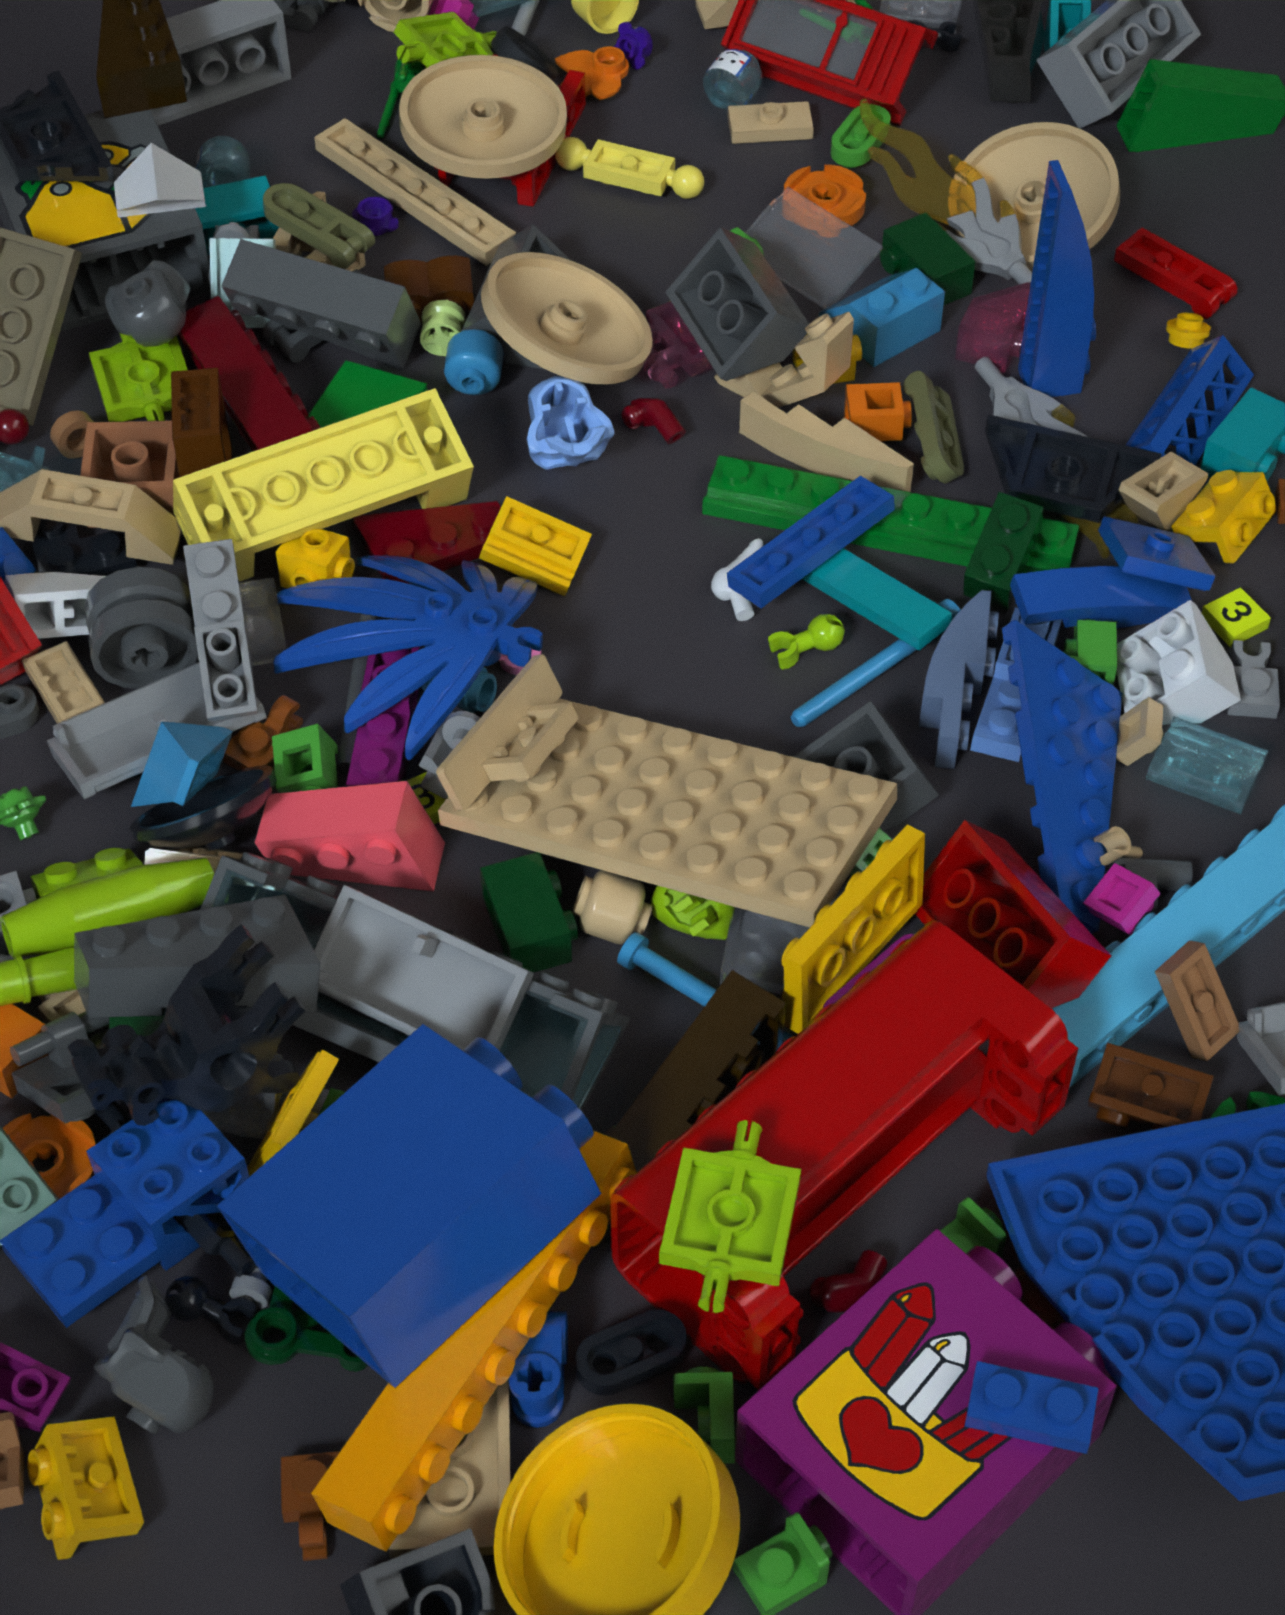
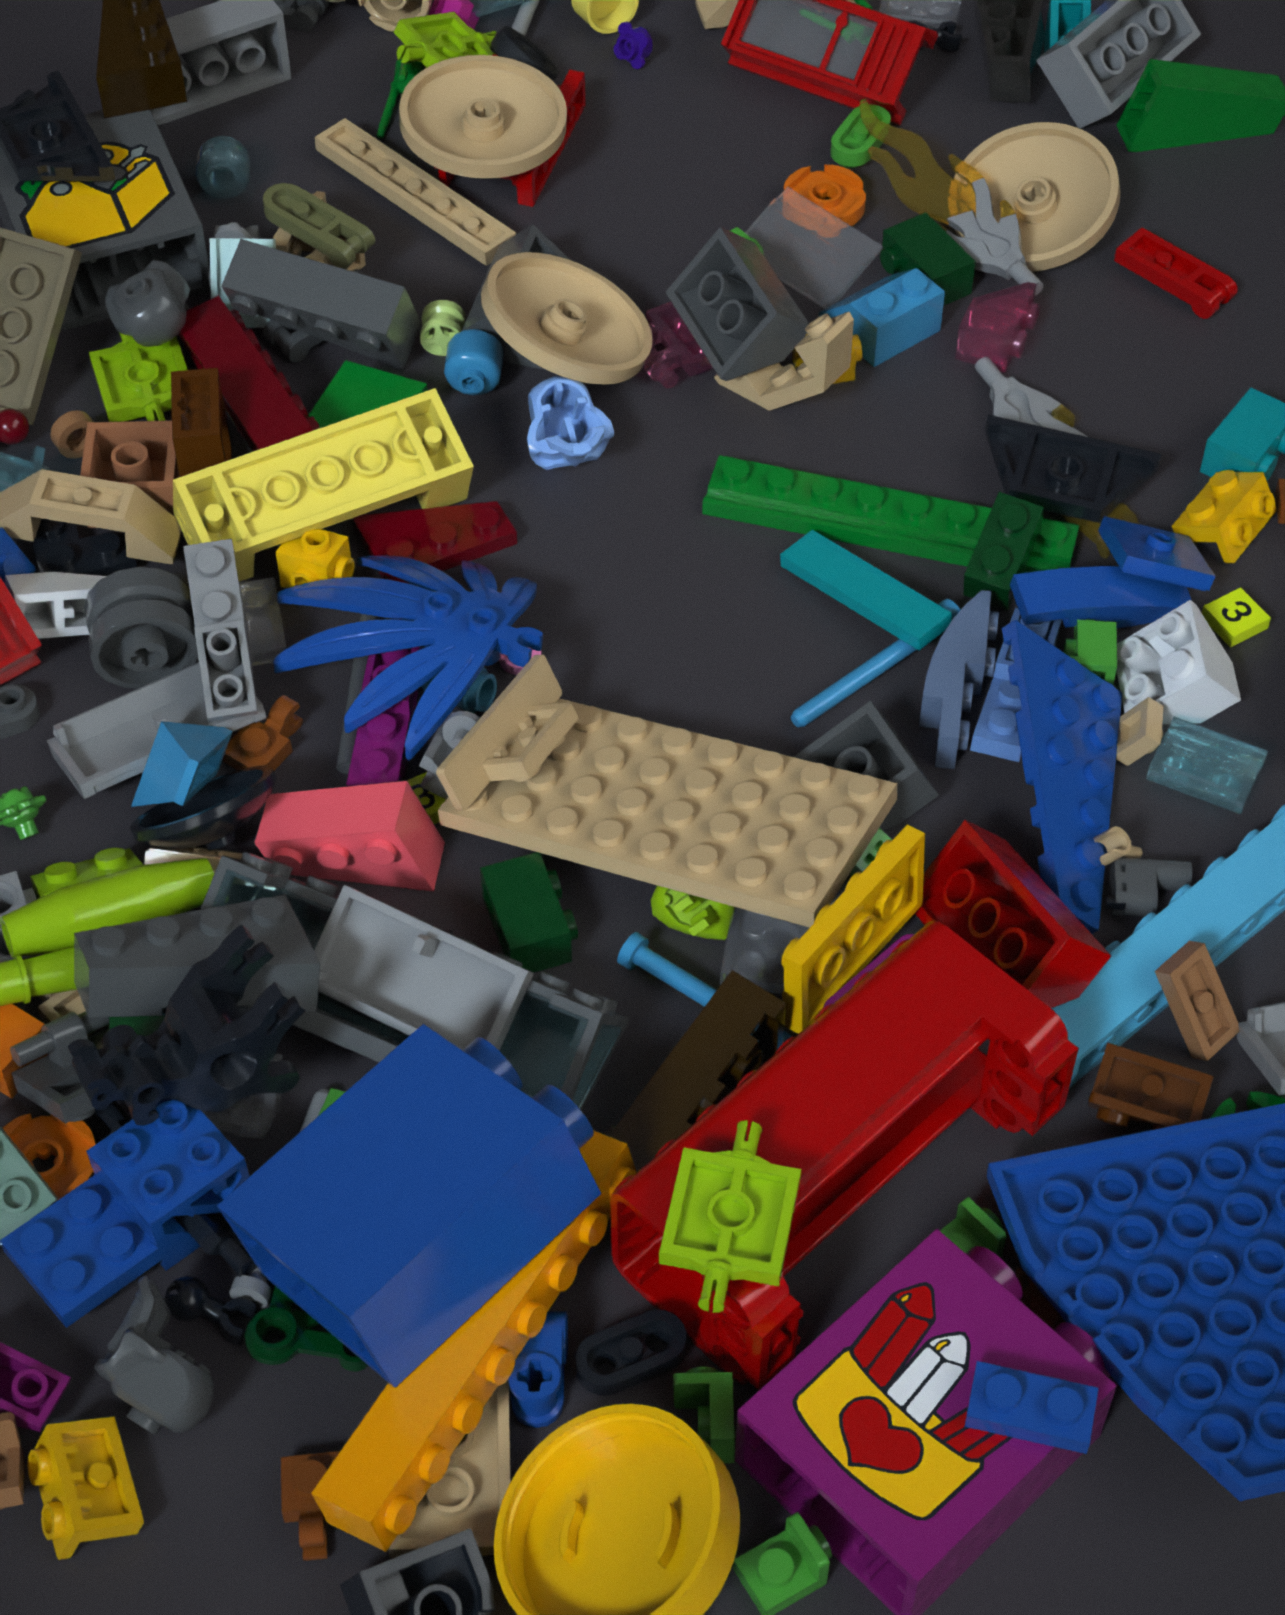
(62, 682): tan plate -> none
(158, 184): white slope -> none
(237, 203): teal brick -> none
(296, 1110): yellow plate -> none
(304, 760): bright green brick -> none
(376, 215): dark purple plate -> none
(434, 280): reddish brown brick -> none
(535, 546): yellow plate -> none
(602, 69): orange plate -> none
(612, 907): tan head -> none
(630, 168): light yellow plate -> none
(653, 413): dark red arm -> none
(719, 584): white animal -> none
(732, 78): clear light blue head -> none
(770, 122): tan plate -> none
(810, 541): blue plate -> none
(823, 632): lime arm -> none
(826, 450): tan slope -> none
(841, 1291): dark red arm -> none
(878, 409): orange brick -> none
(935, 428): olive plate -> none
(1060, 296): blue slope -> none
(1122, 898): dark pink tile -> none
(1163, 490): tan slope -> none
(1185, 398): blue fence -> none
(1187, 330): yellow plate -> none
(1255, 682): light grey plate -> none

